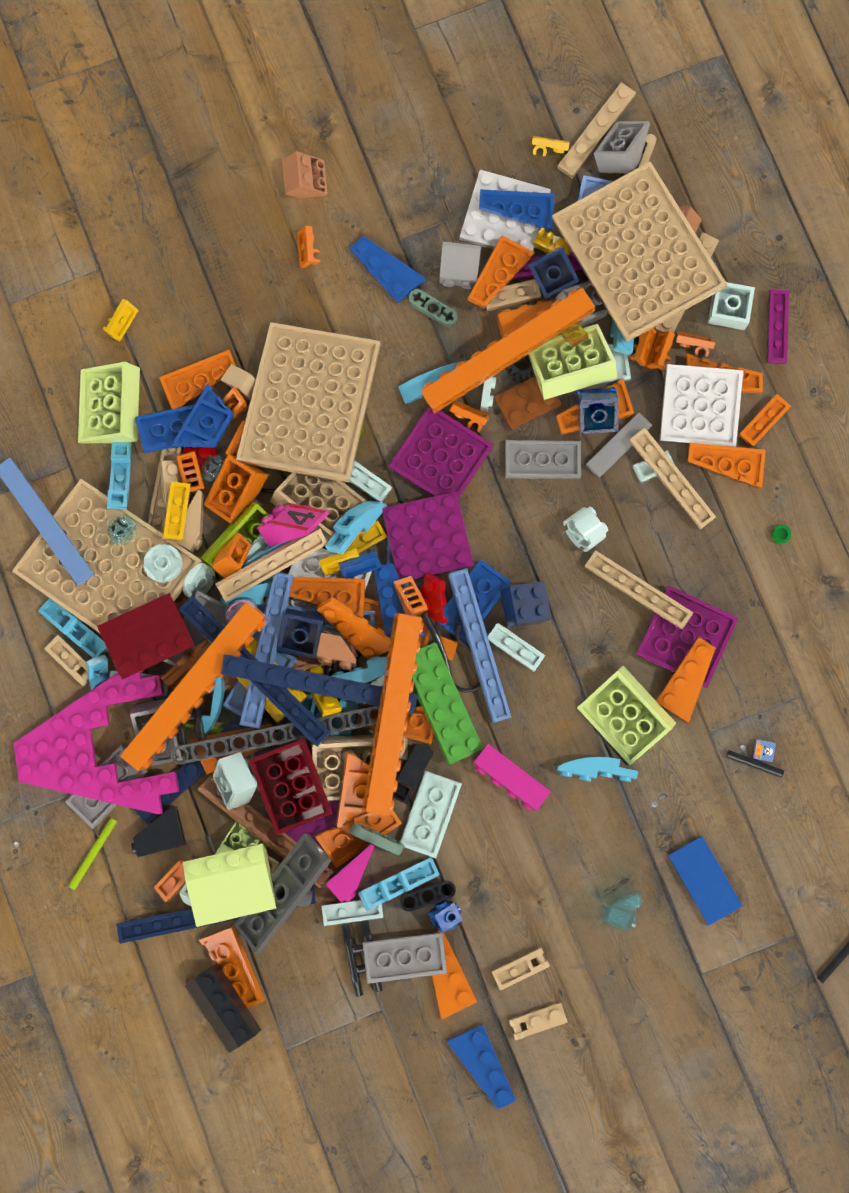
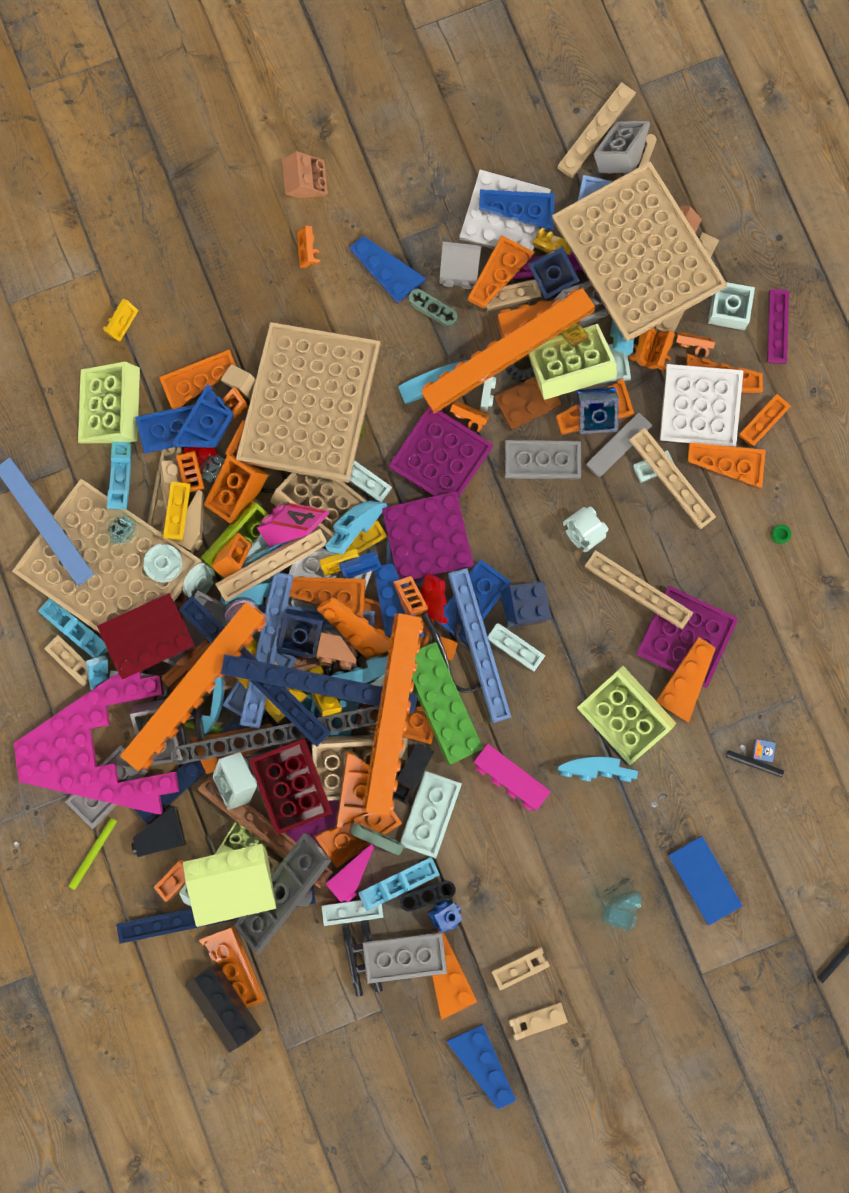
(557, 145): yellow plate -> none

